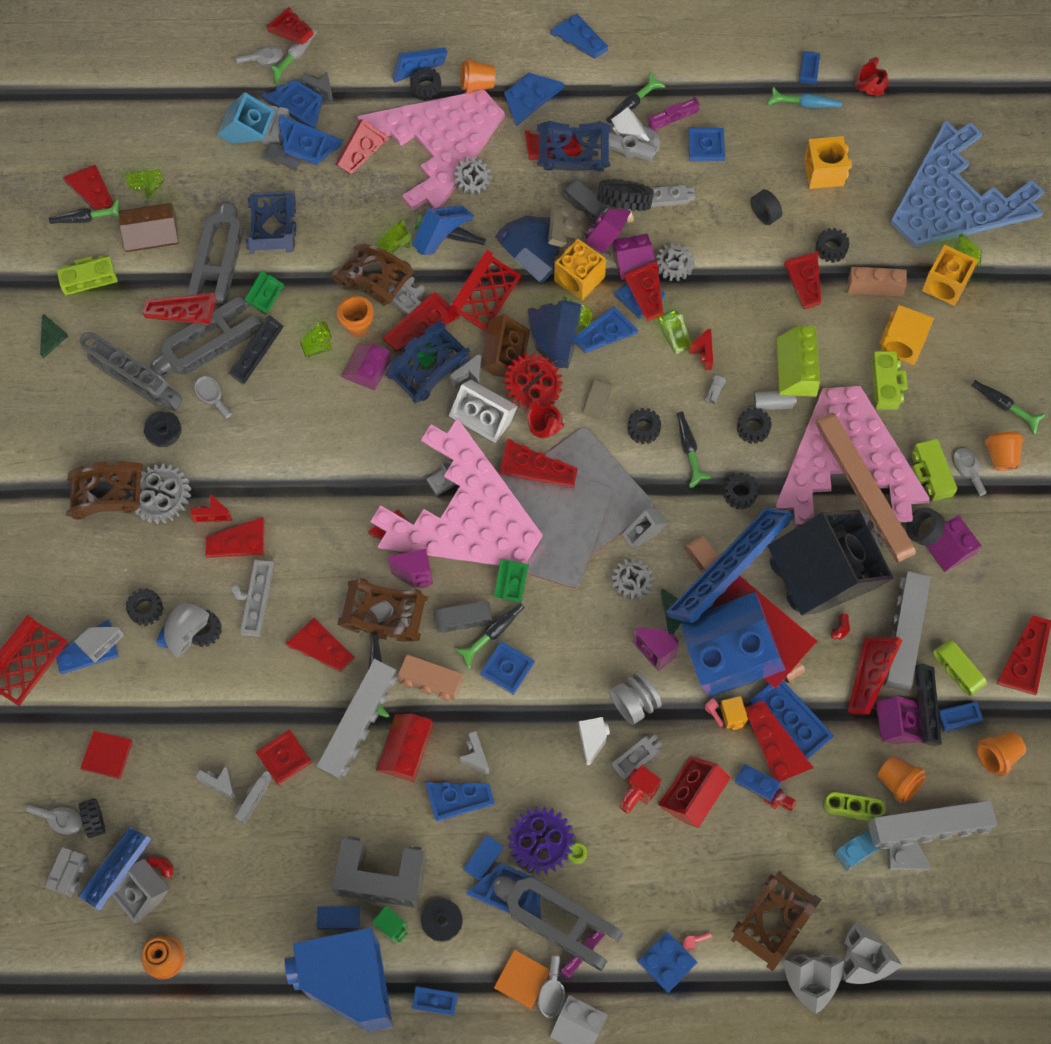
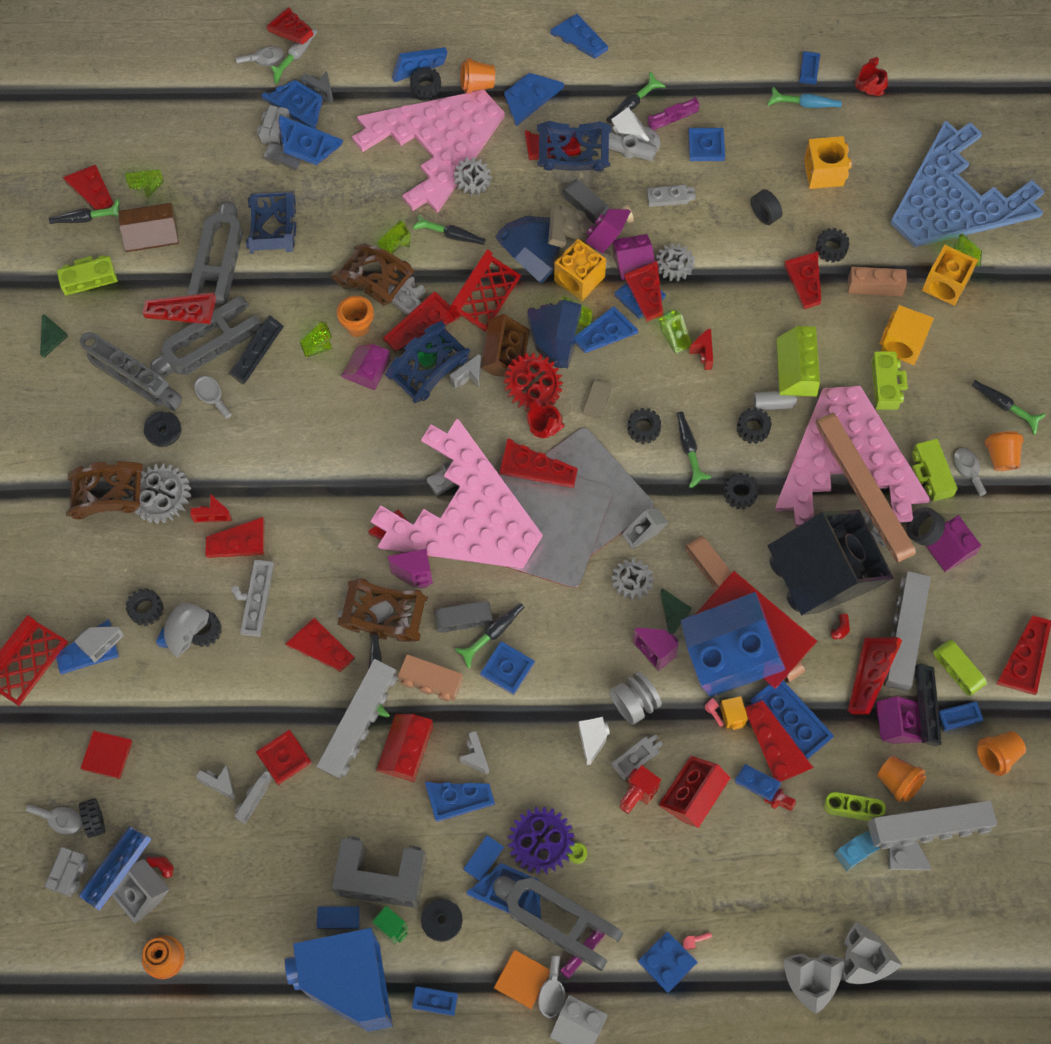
(245, 120): dark azure slope -> none
(264, 292): green plate -> none
(360, 146): wing -> none
(437, 225): blue arch -> none
(482, 410): white slope -> none
(511, 580): green plate -> none
(625, 194): black tyre -> none
(716, 386): light grey pin -> none
(729, 565): blue plate -> none
(774, 951): reddish brown fence -> none

